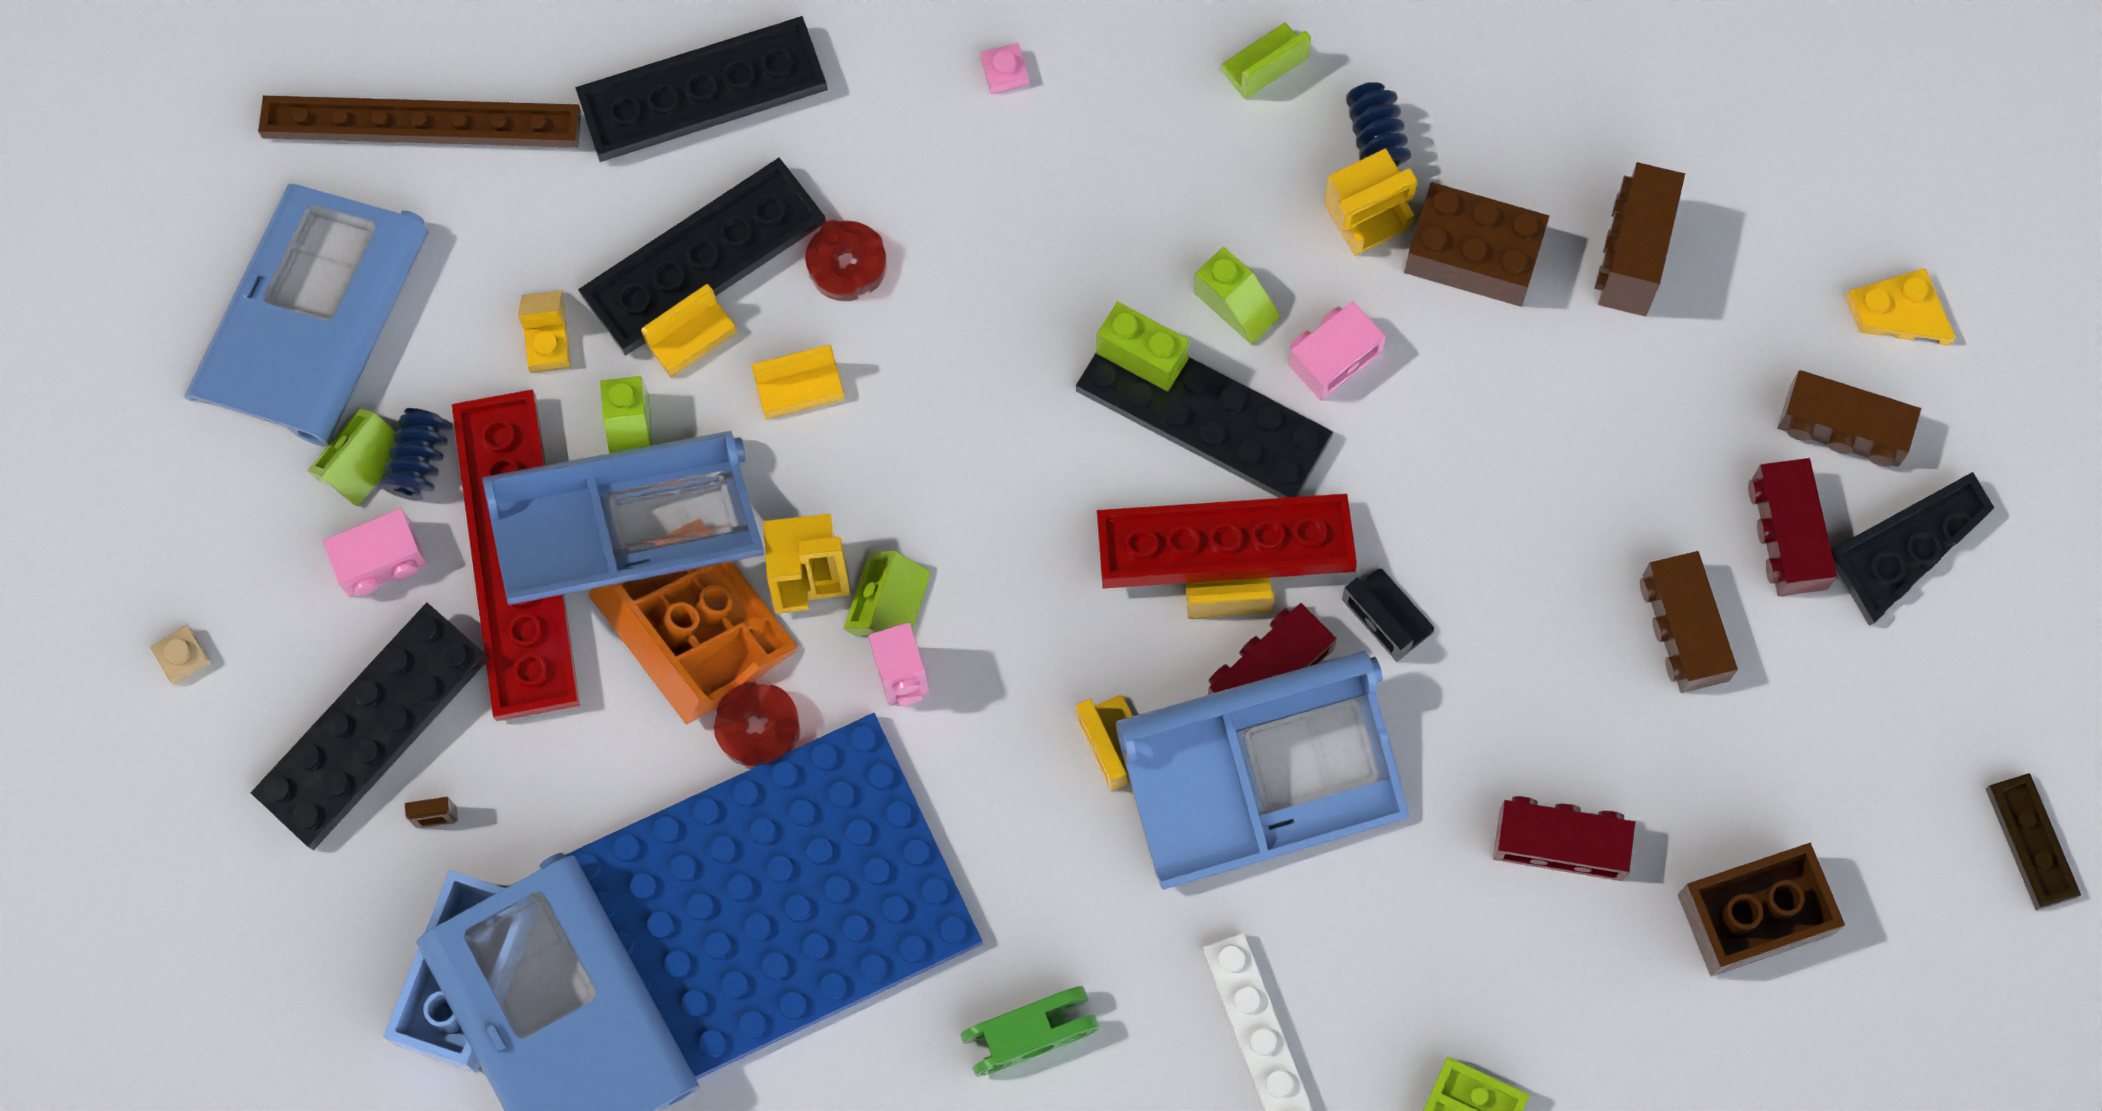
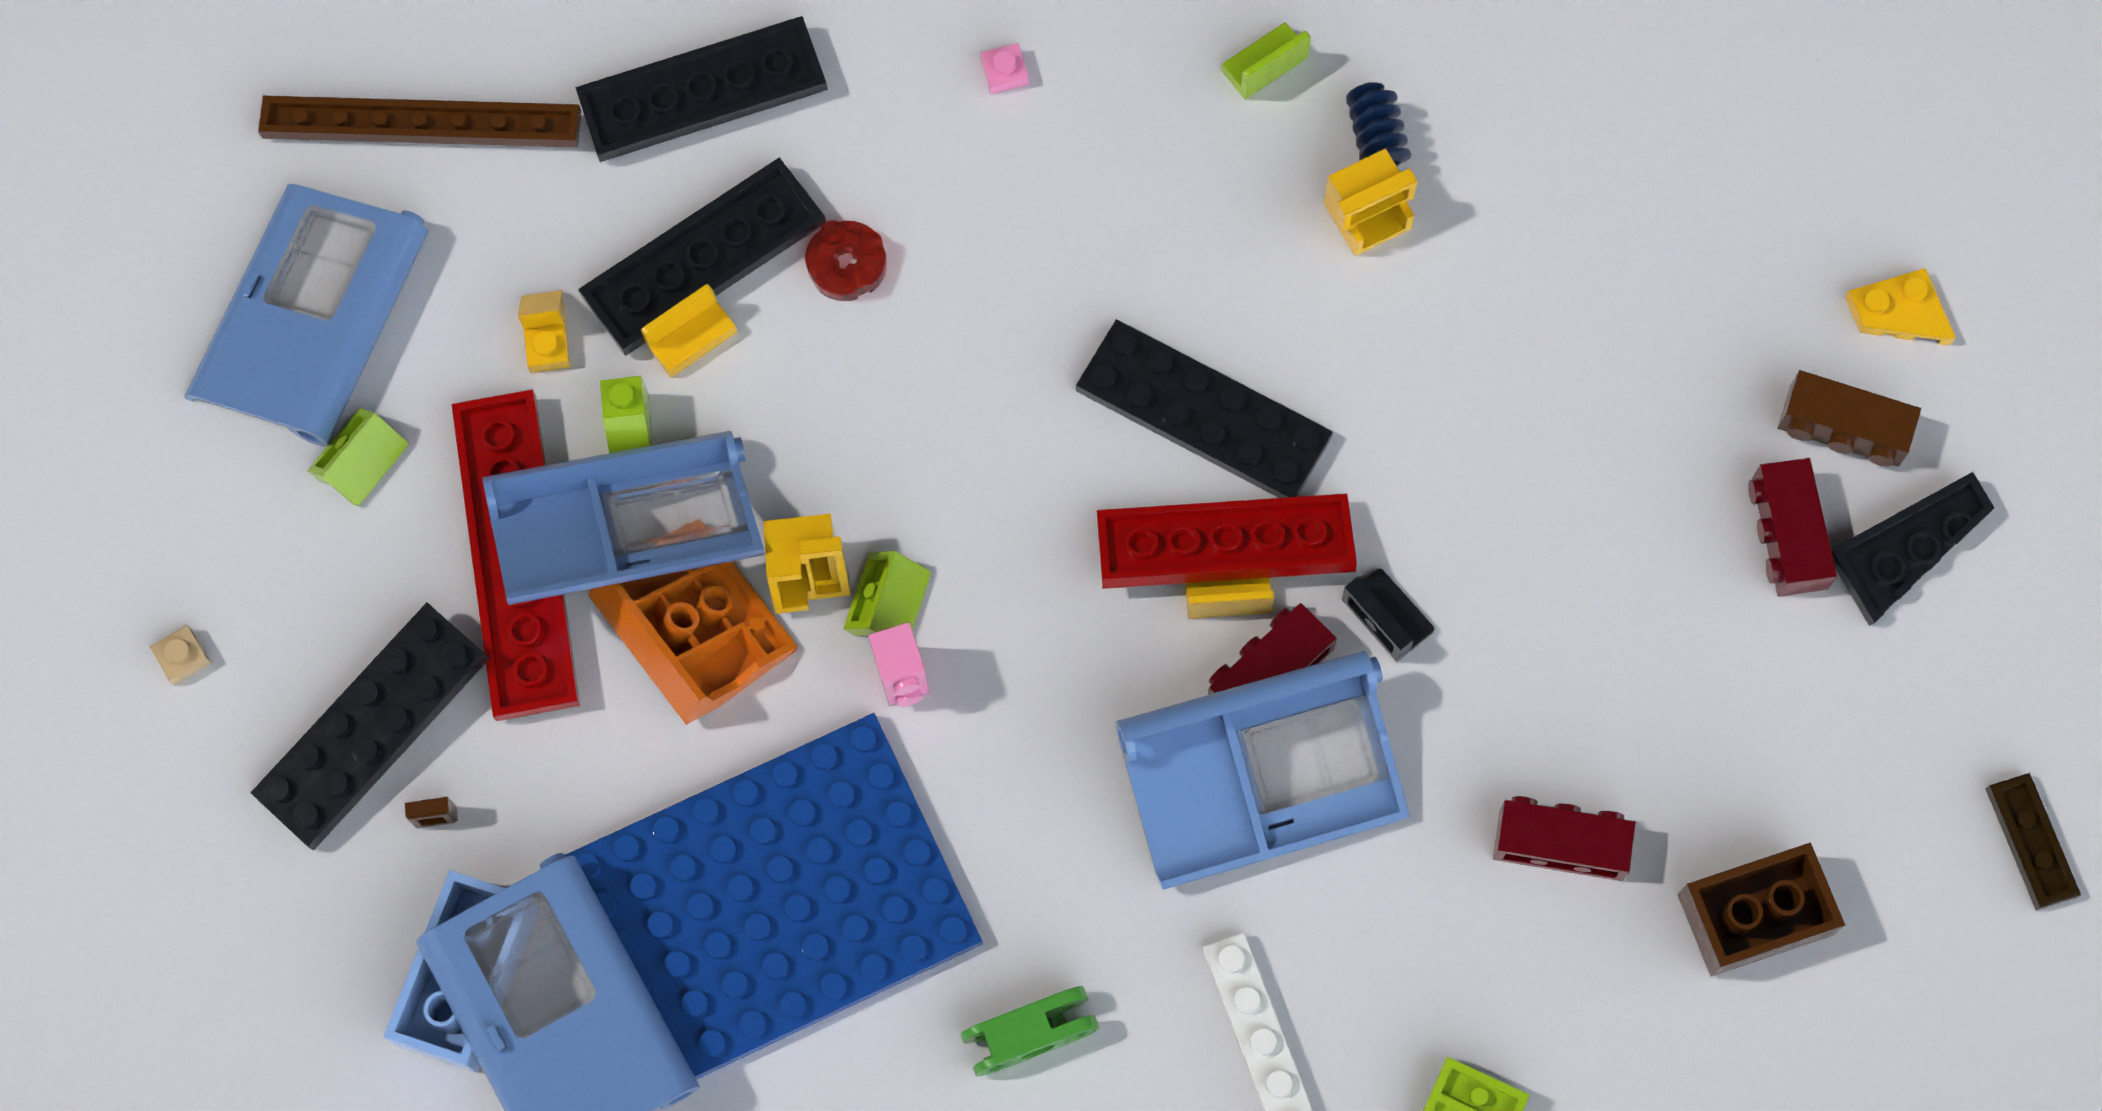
(375, 553): bright pink brick -> none
(413, 454): dark blue piece -> none
(758, 701): clear red plate -> none
(797, 381): yellow panel -> none
(1101, 734): yellow panel -> none
(1142, 346): lime brick -> none
(1235, 295): lime slope -> none
(1335, 349): bright pink brick -> none
(1476, 244): reddish brown brick -> none
(1639, 238): reddish brown brick -> none
(1688, 622): reddish brown brick -> none

